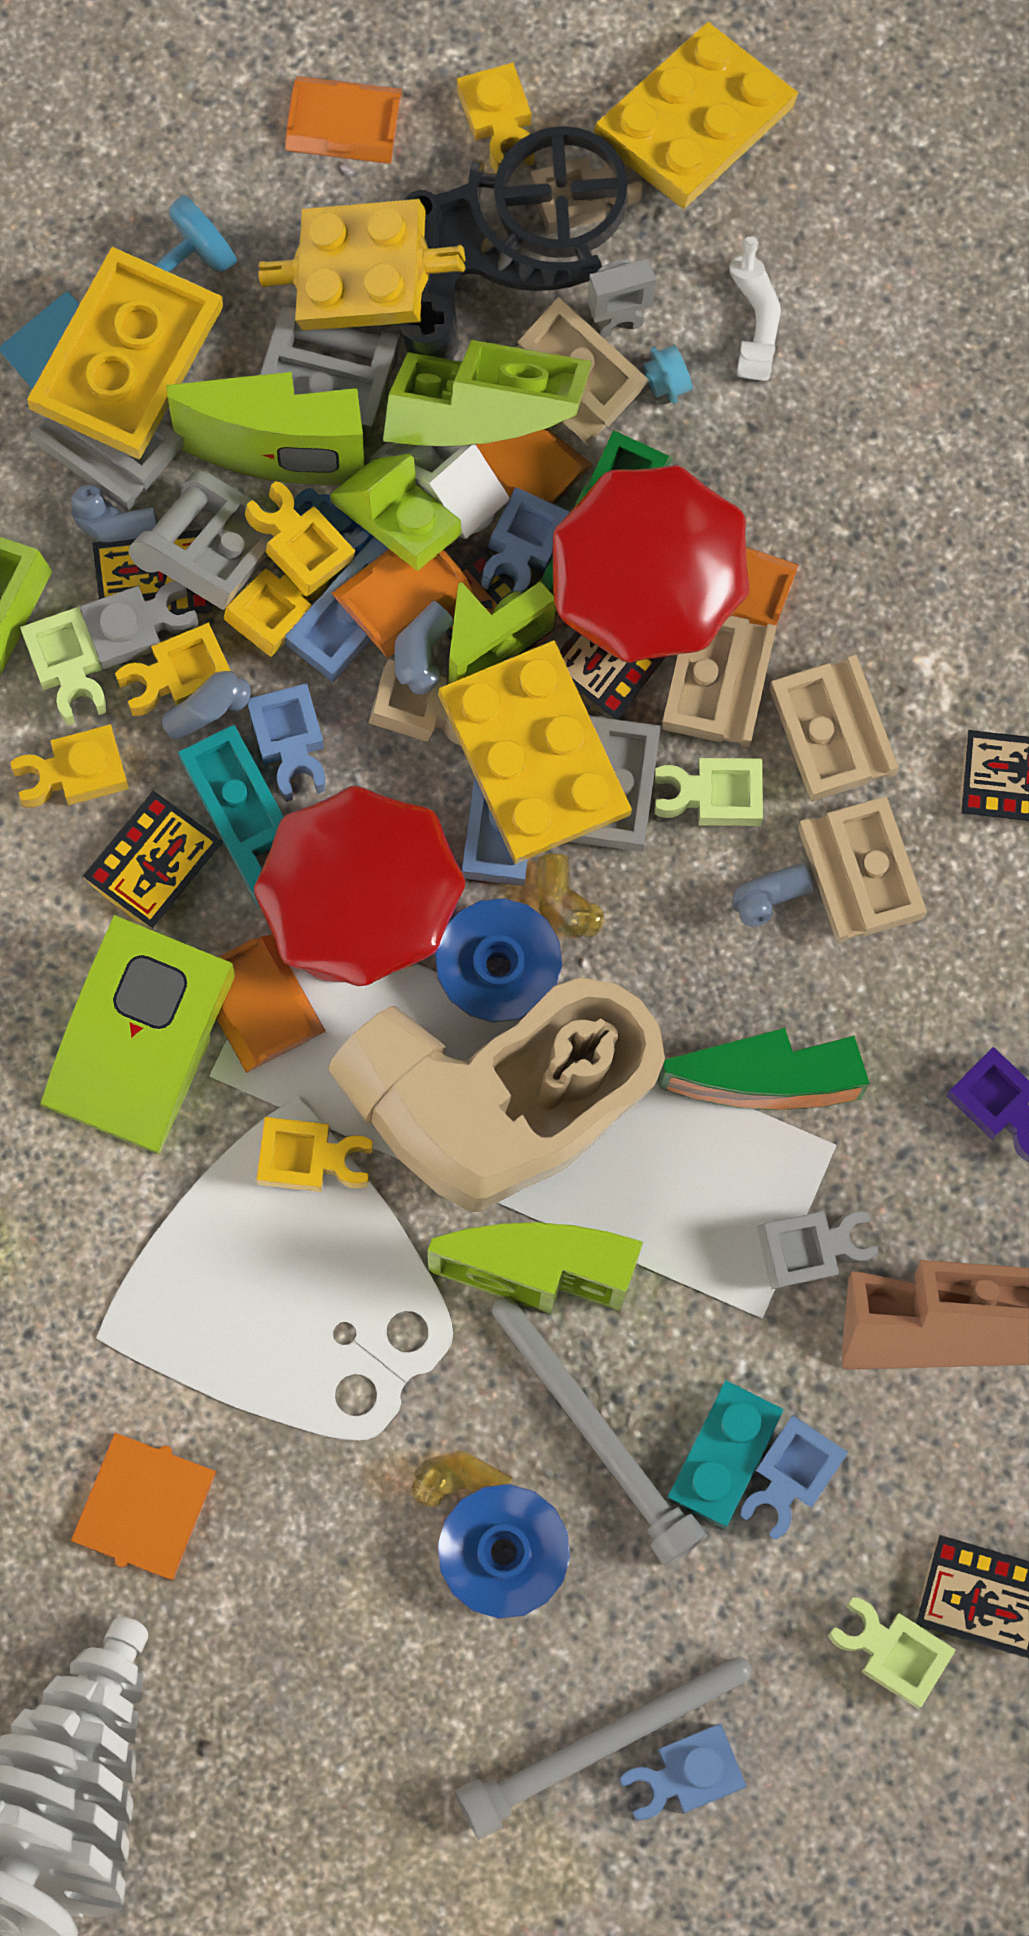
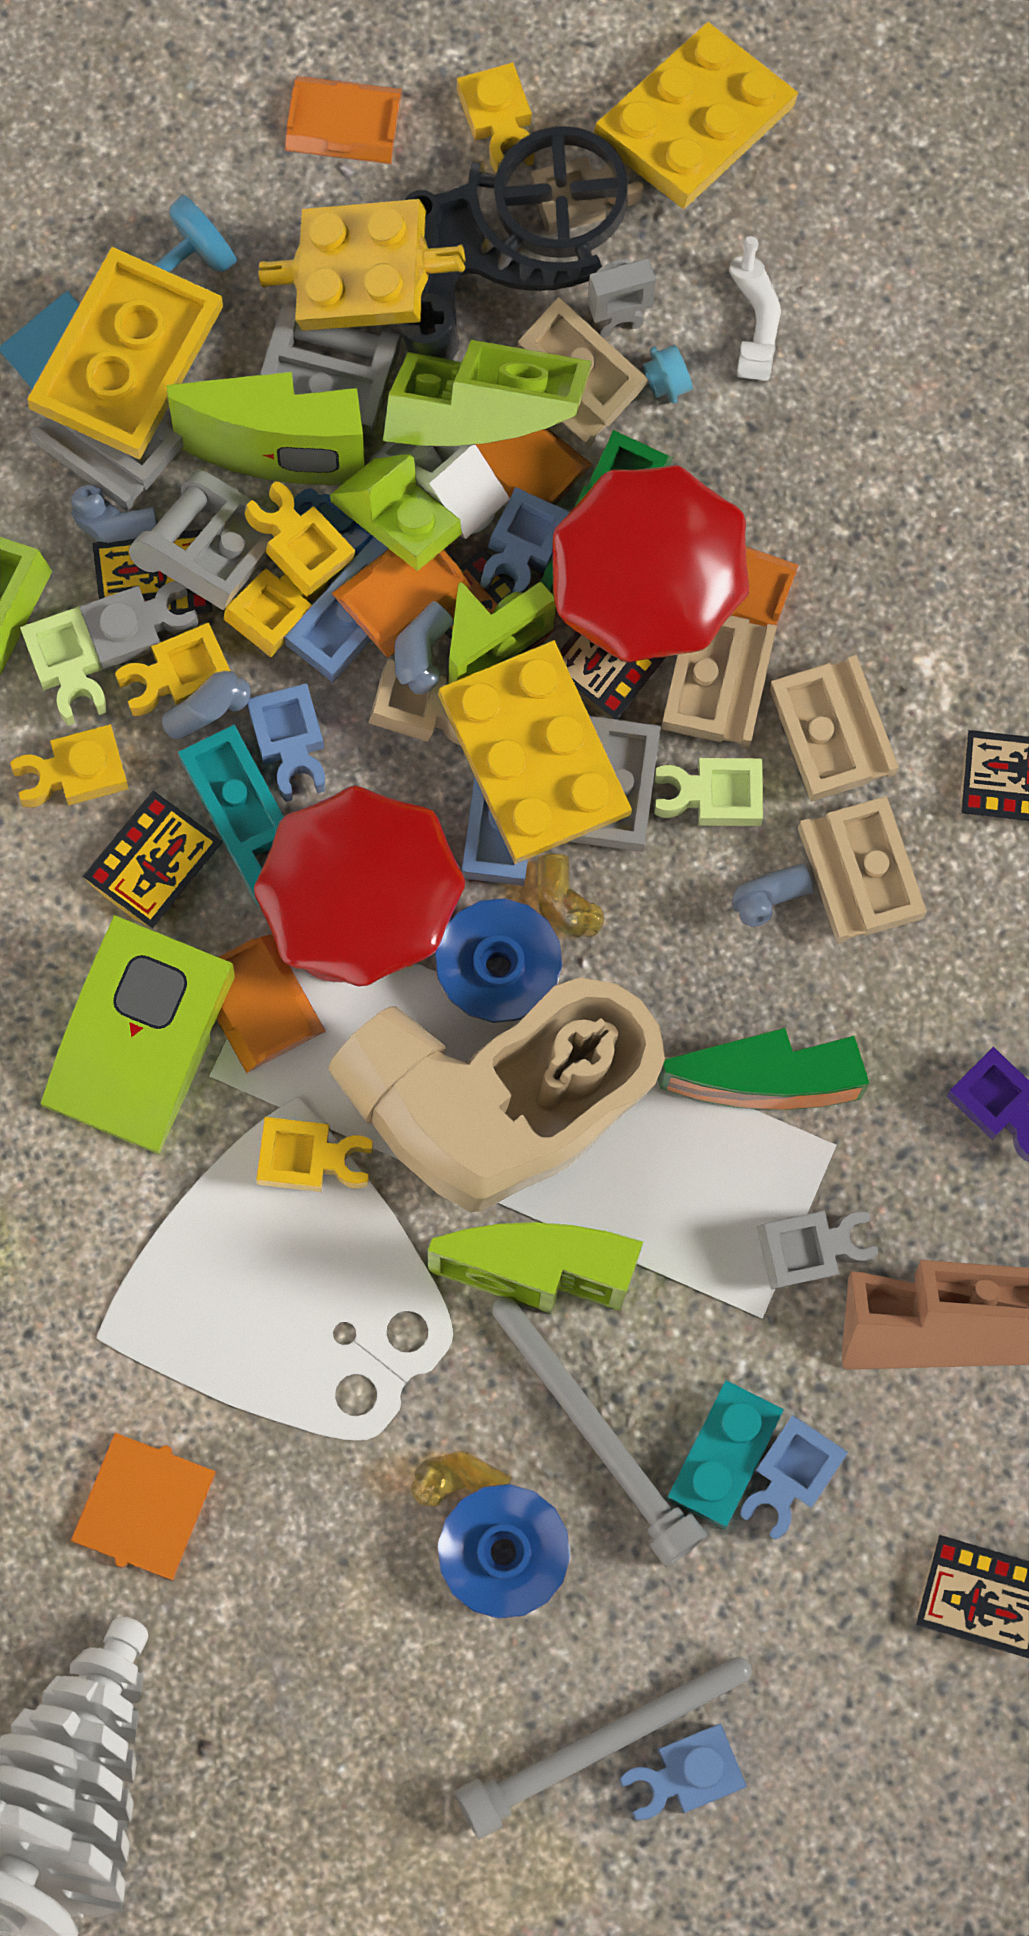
(902, 1656): yellowish green plate -> none

